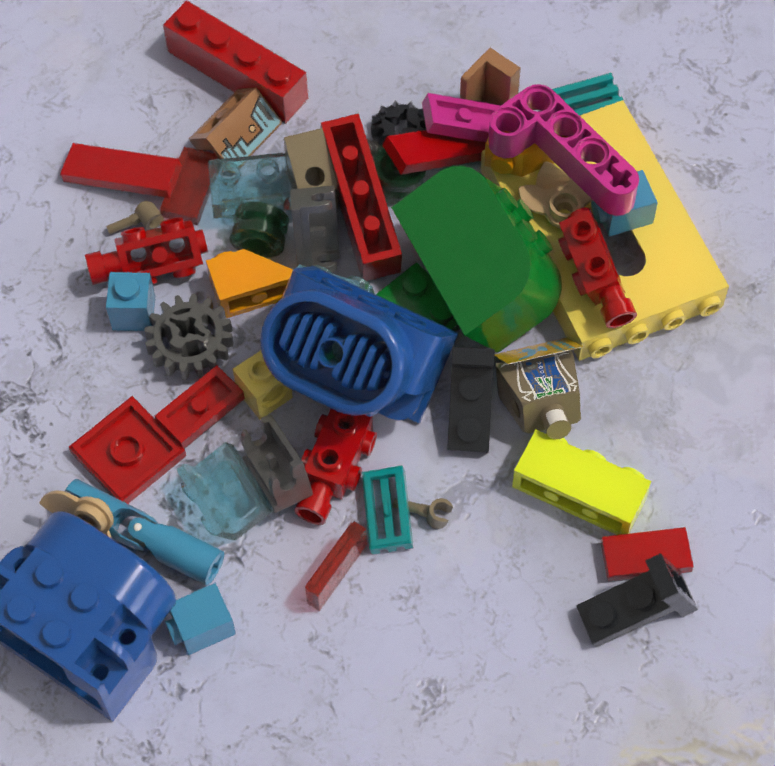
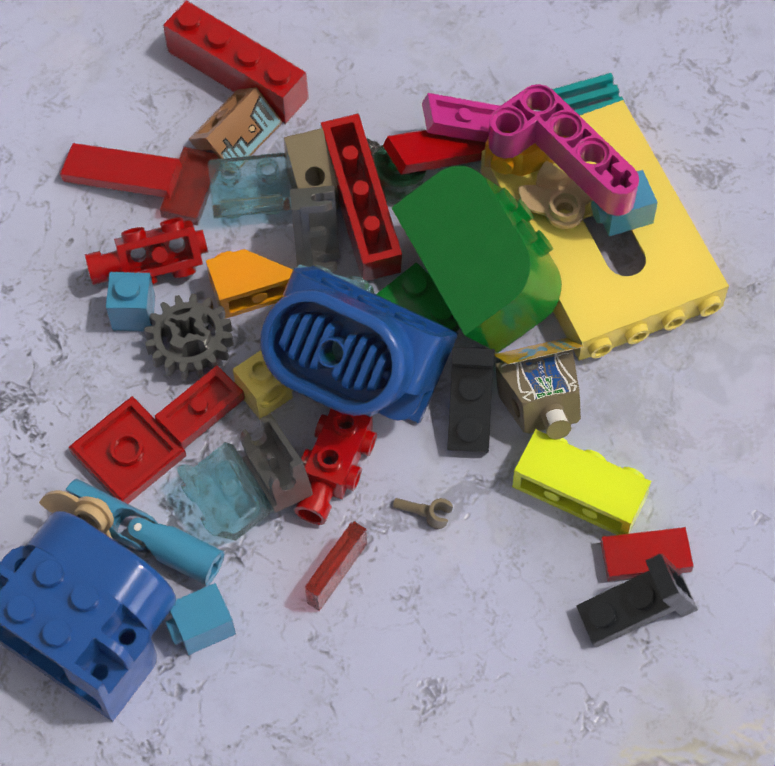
(144, 213): dark tan hand -> none
(259, 229): clear green wheel -> none
(384, 122): black gear -> none
(391, 541): teal tile -> none
(490, 79): medium nougat panel -> none
(595, 268): red brick -> none

